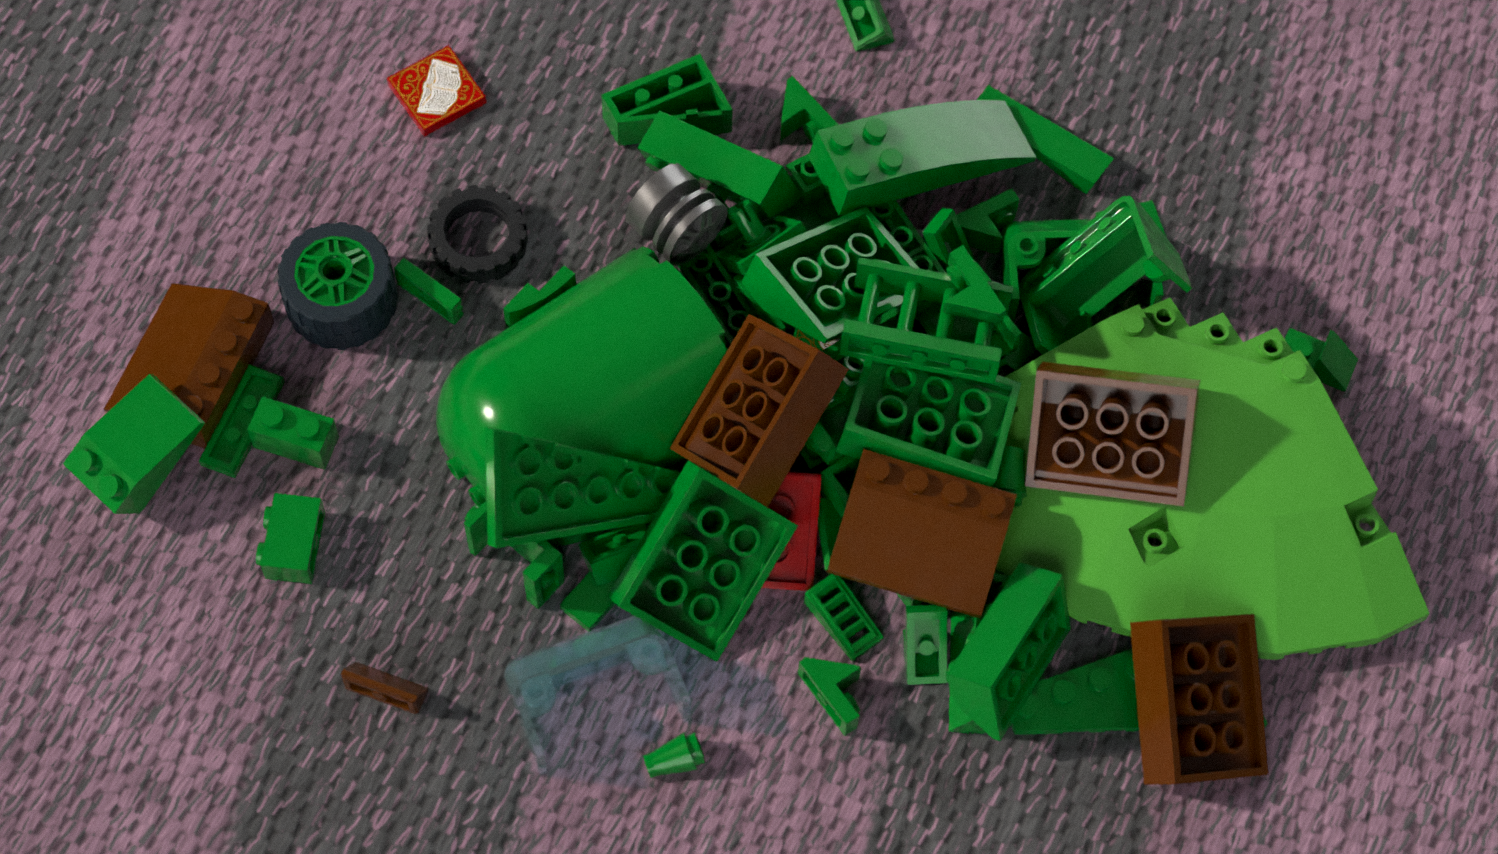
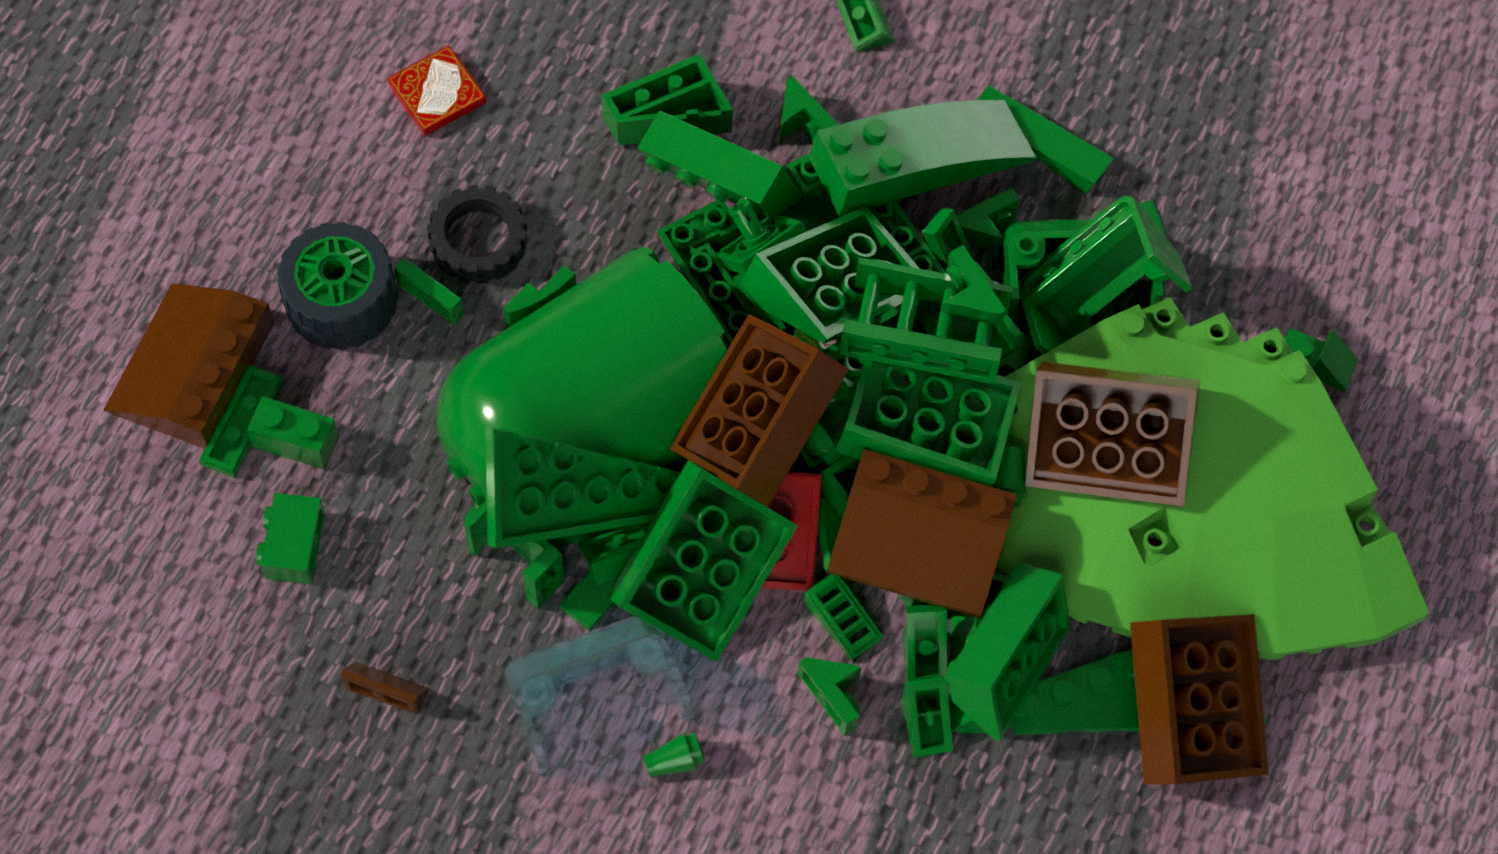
(134, 446): green slope -> none
(676, 214): flat silver wheel -> none
(927, 716): none -> green slope

